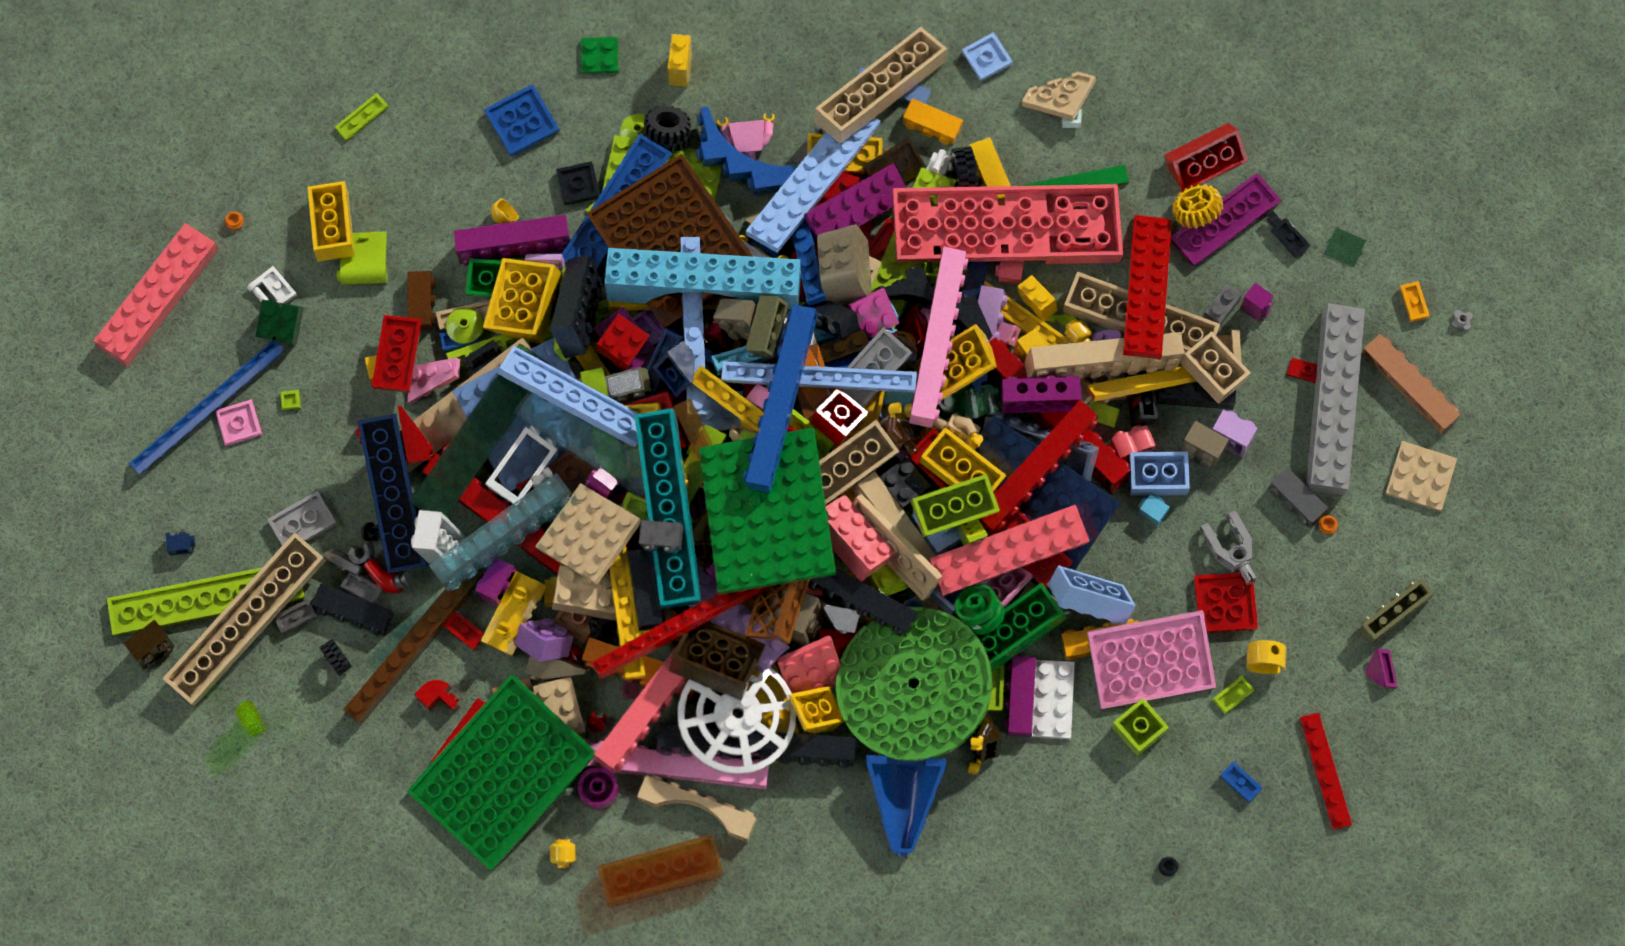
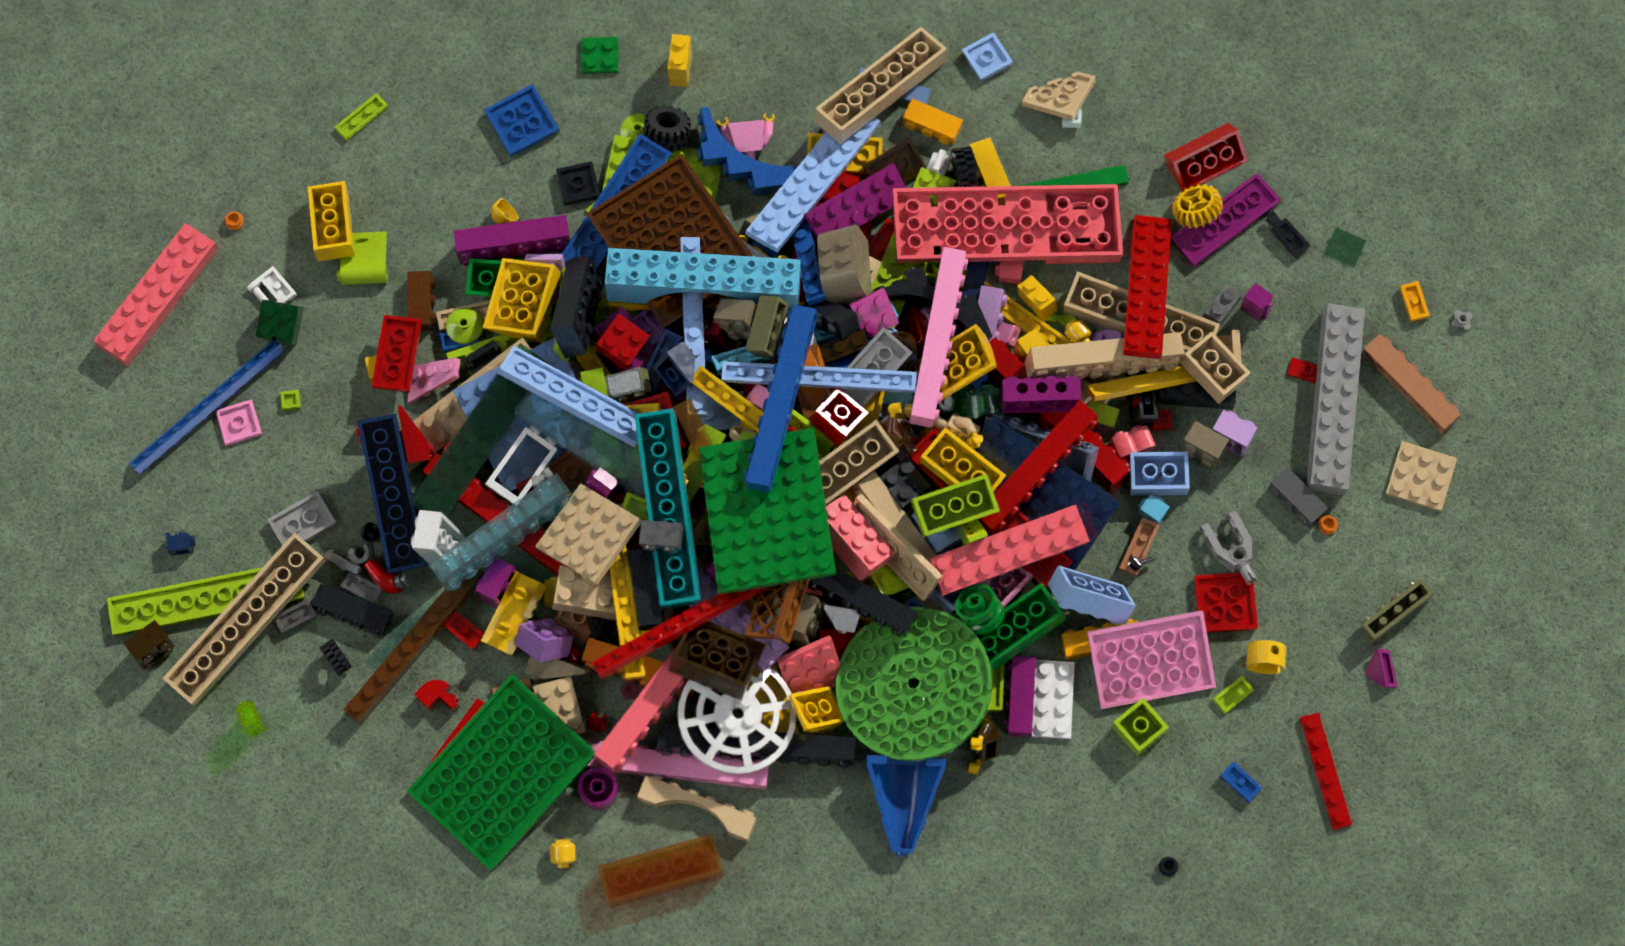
(1136, 564): none -> black hand
(1139, 545): none -> nougat plate
(1164, 420): none -> red plate

